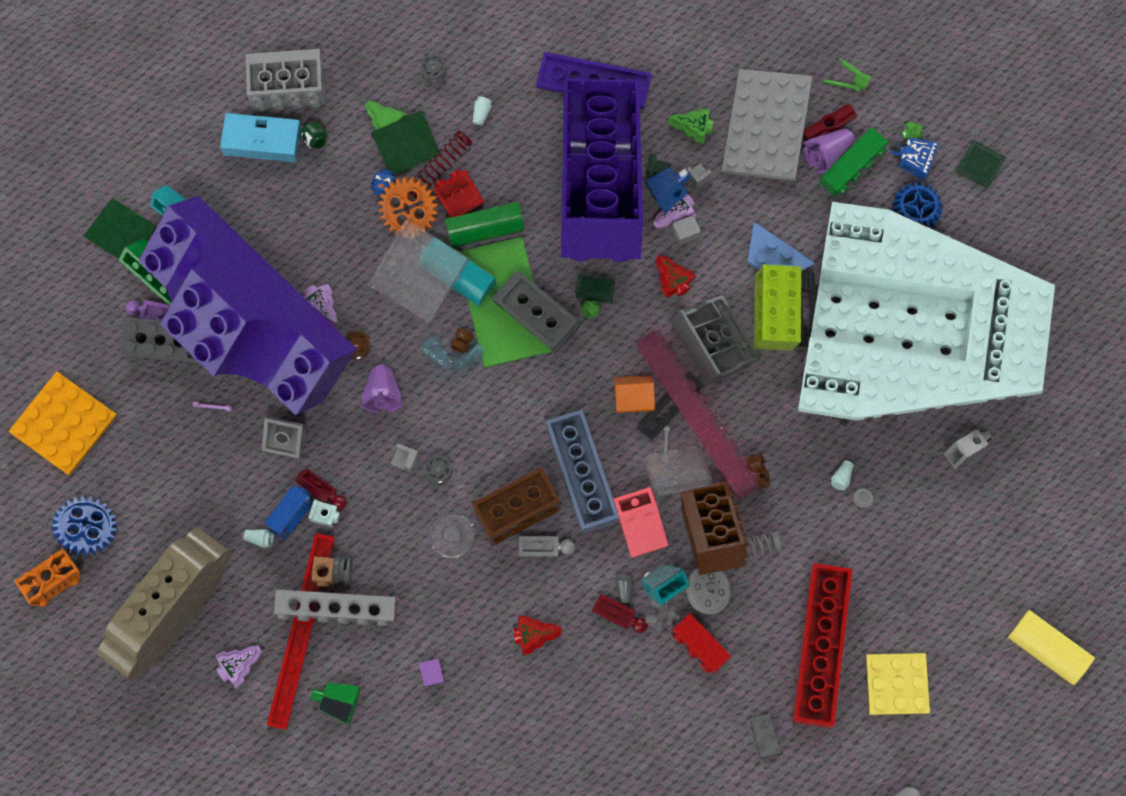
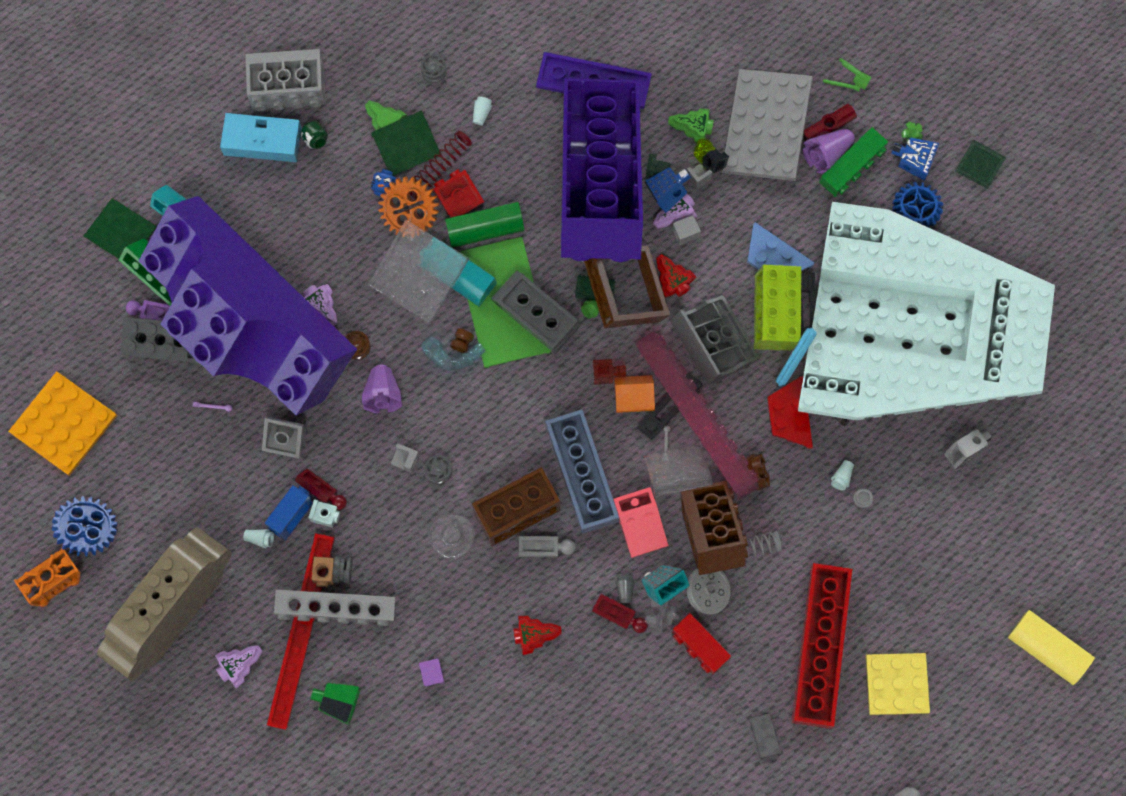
(604, 371): none -> clear red brick
(605, 297): none -> reddish brown window
(710, 156): none -> leg
(784, 415): none -> red wing
(796, 356): none -> medium azure axle

